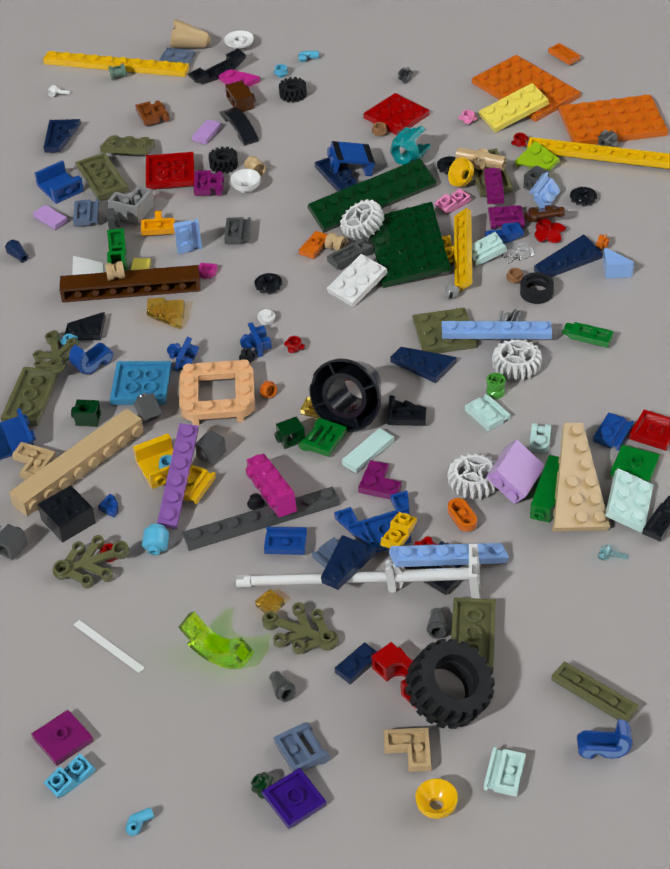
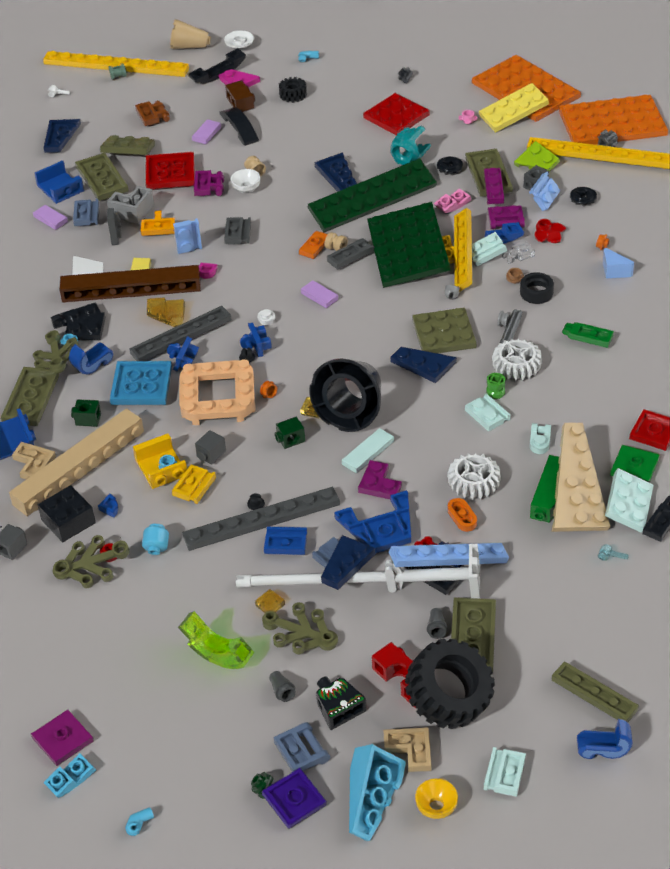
(16, 250): dark blue cone -> none
(62, 319): none -> black hinge
(109, 646): white sticker -> none
(115, 270): tan wheel -> none
(117, 247): green arch -> none
(147, 407): dark grey brick -> none
(178, 55): sand blue plate -> none
(178, 476): medium lavender plate -> none
(179, 334): none -> dark grey plate
(223, 159): black tyre -> none
(271, 485): dark pink brick -> none
(272, 279): black gear -> none
(281, 70): medium azure plate -> none
(294, 344): red plate -> none
(319, 294): none -> lavender tile
(326, 441): green plate -> none
(339, 701): none -> torso
(351, 153): blue panel -> none
(356, 663): dark blue plate -> none
(357, 280): white plate -> none
(362, 220): white gear -> none
(372, 783): none -> medium azure wedge
(379, 129): medium nougat plate -> none
(399, 531): yellow slope -> none
(405, 413): black wing -> none
(457, 171): yellow piece -> none
(482, 158): tan piece -> none
(496, 330): light blue plate -> none
(515, 471): lavender brick -> none
(520, 140): red plate -> none
(549, 211): reddish brown plate -> none
(564, 54): orange plate -> none
(571, 256): dark blue wing -> none
(613, 431): blue plate -> none

